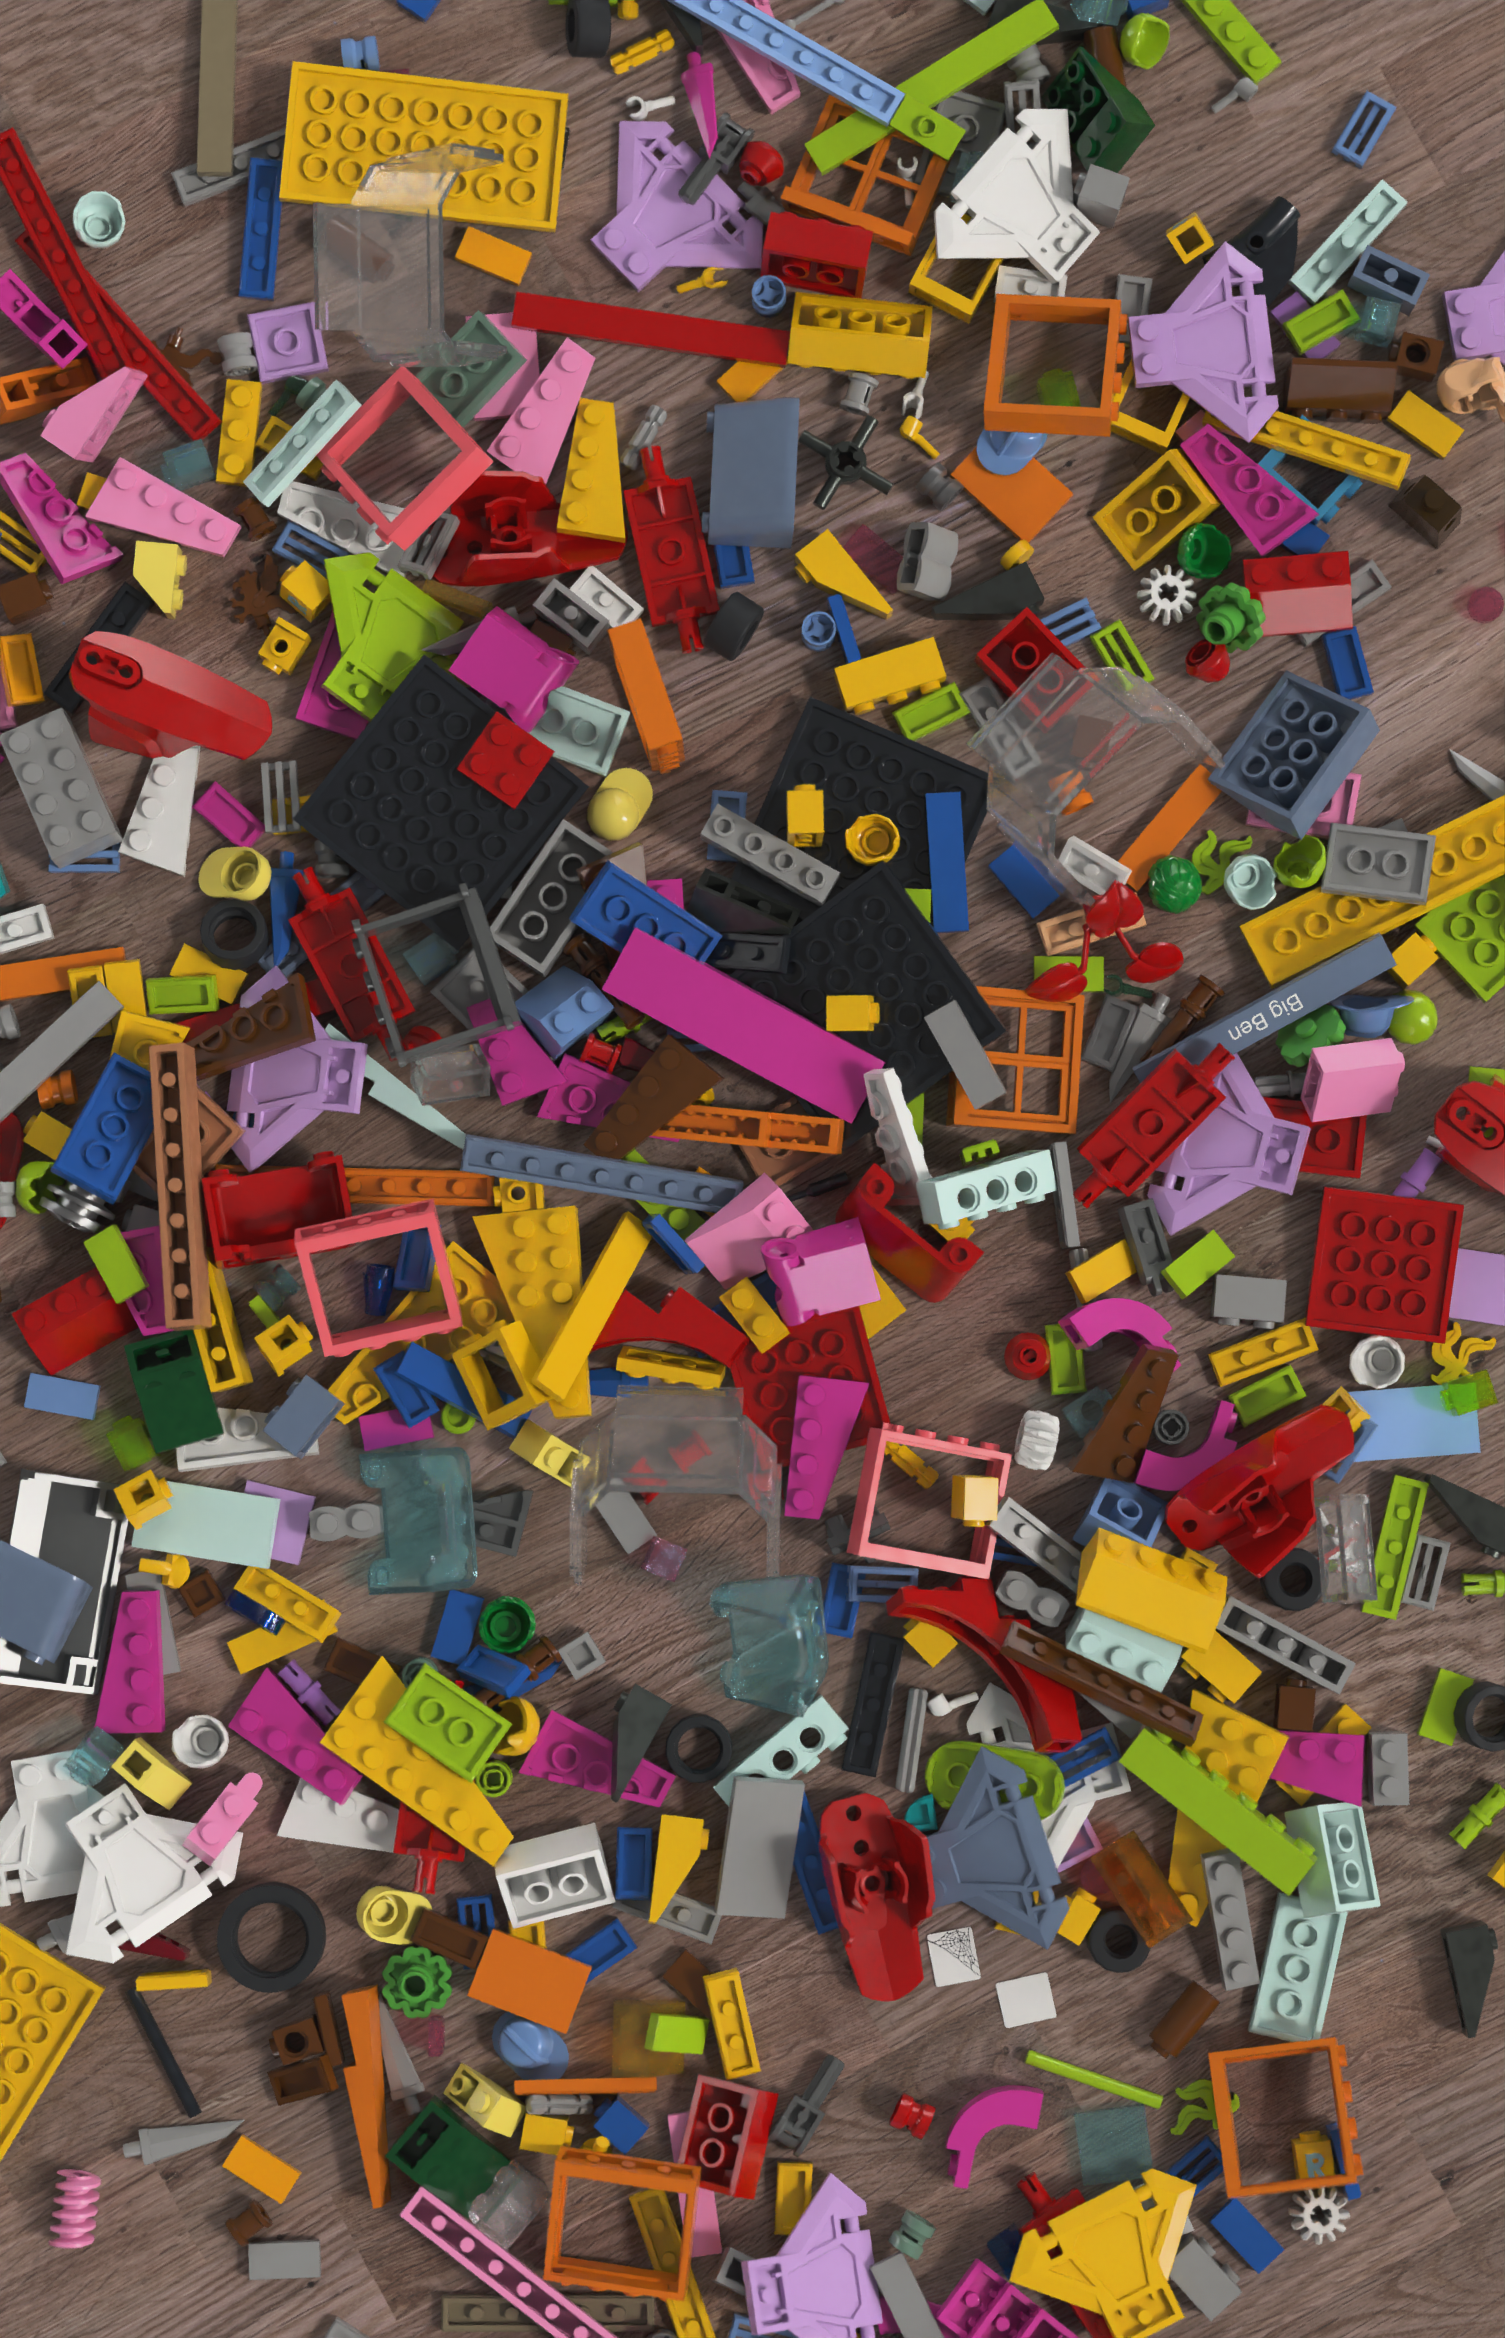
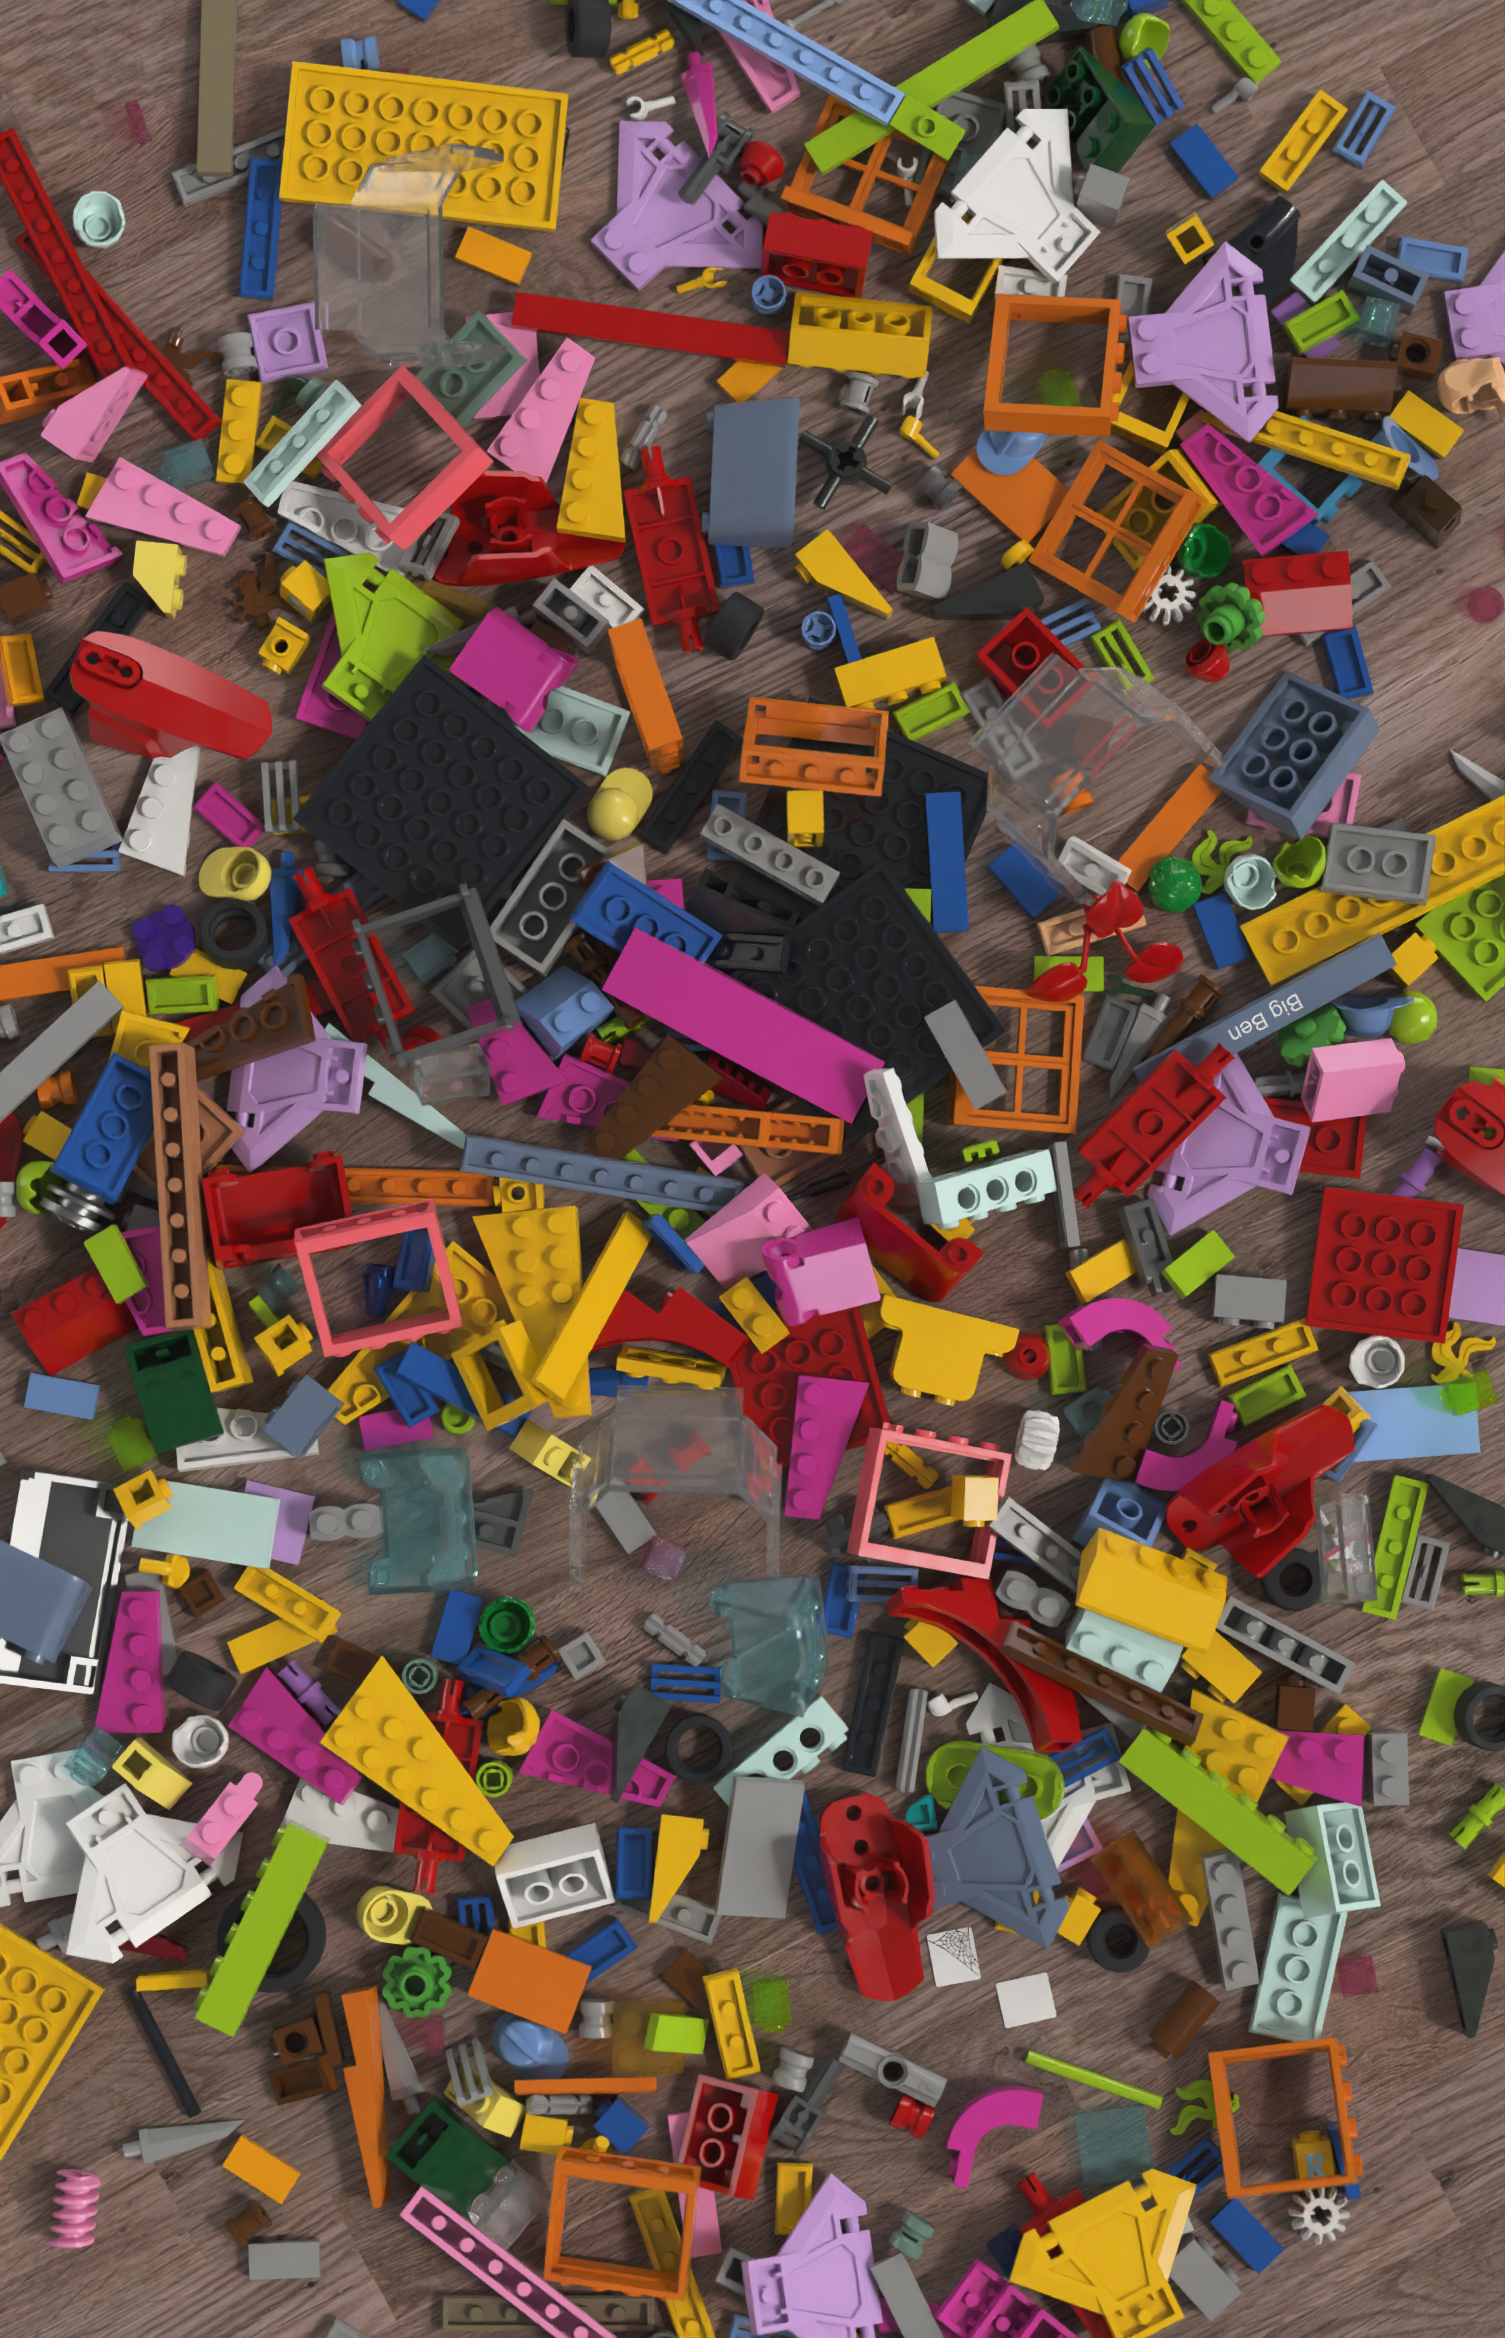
(138, 122): none -> clear pink tile
(165, 938): none -> dark purple piece
(201, 1681): none -> black tyre
(255, 1612): clear blue beam -> none
(262, 1927): none -> lime brick
(447, 1723): lime tile -> none
(464, 2055): none -> light grey tile
(505, 760): red plate -> none
(596, 2018): none -> light grey wheel
(674, 1640): none -> light grey axle
(691, 787): none -> black tile
(716, 1156): none -> bright pink panel
(716, 1684): none -> blue tile
(739, 1082): none -> dark red slope
(772, 2004): none -> clear neon green brick
(792, 2068): none -> light grey wheel
(814, 768): none -> orange window
(851, 1013): yellow brick -> none
(872, 839): yellow hair -> none
(913, 2080): none -> light grey piece
(920, 1512): none -> yellow tile
(940, 1348): none -> yellow brick
(1157, 554): none -> orange window
(1166, 109): none -> blue tile
(1203, 161): none -> blue tile
(1221, 931): none -> blue tile
(1302, 142): none -> yellow plate
(1357, 1976): none -> clear pink tile
(1395, 438): none -> medium blue piece
(1439, 260): none -> medium blue tile

